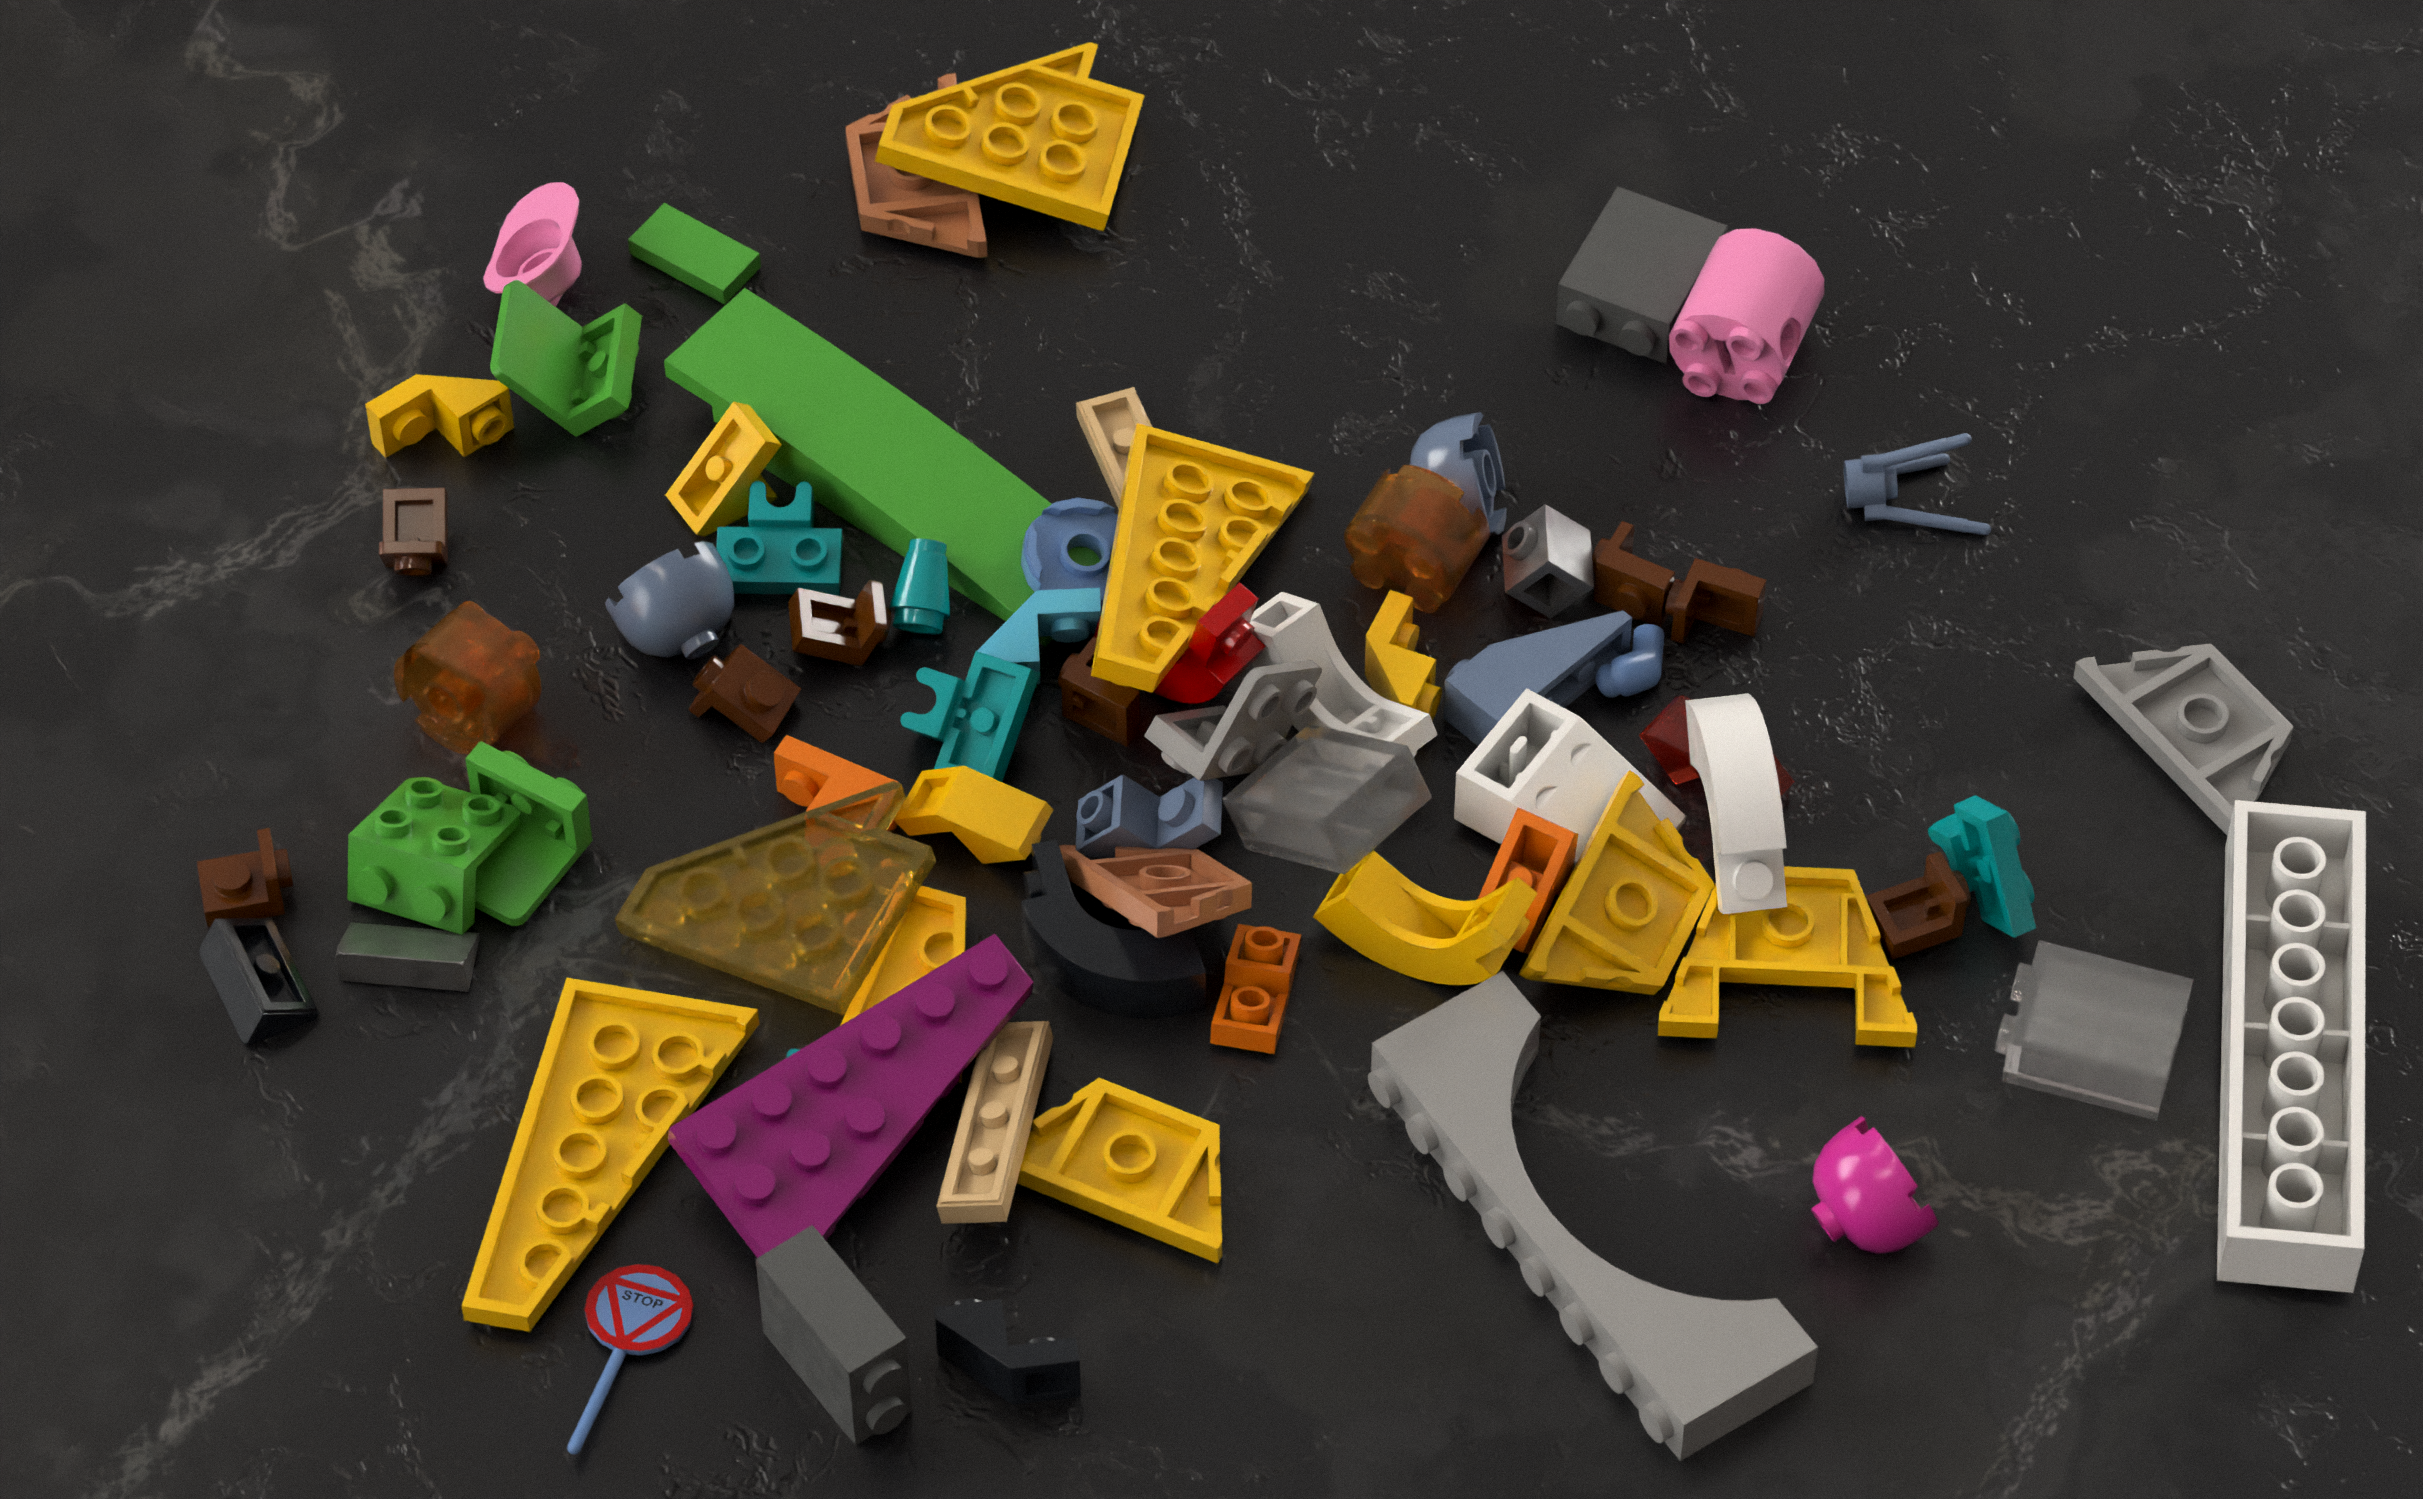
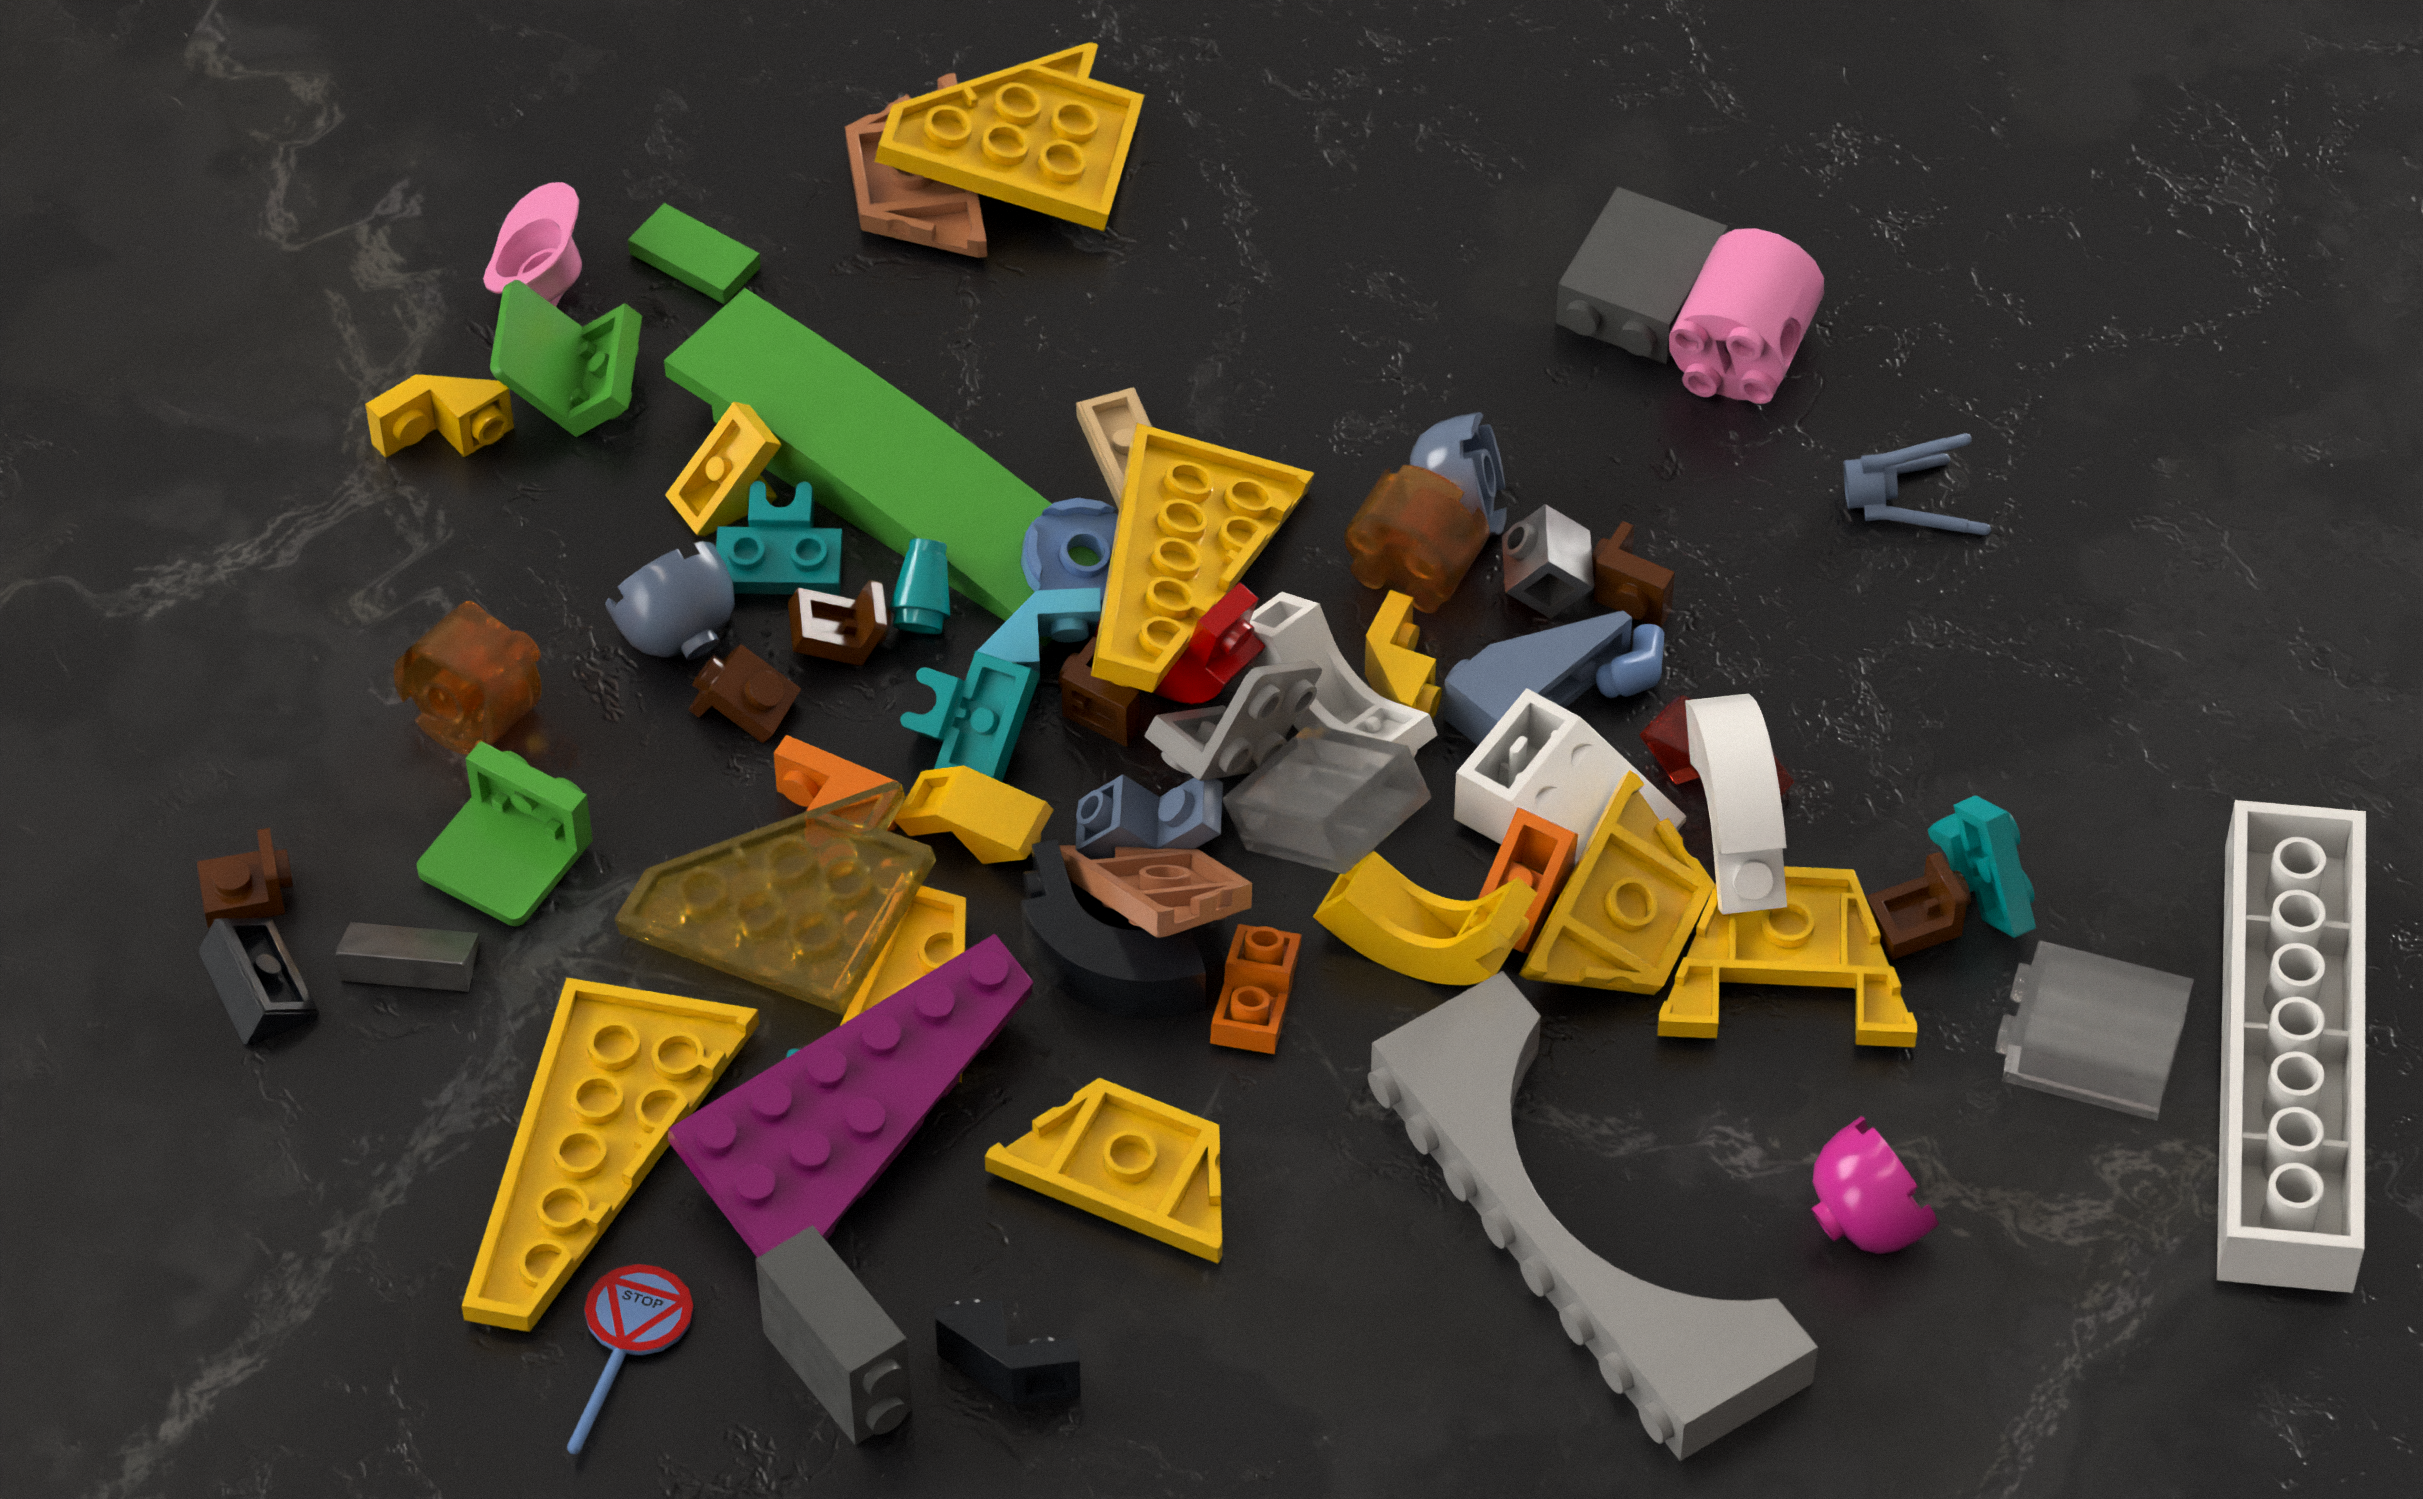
(414, 530): reddish brown bracket -> none
(423, 852): bright green bracket -> none
(995, 1125): tan tile -> none
(1717, 597): reddish brown bracket -> none
(2194, 721): light grey wing -> none

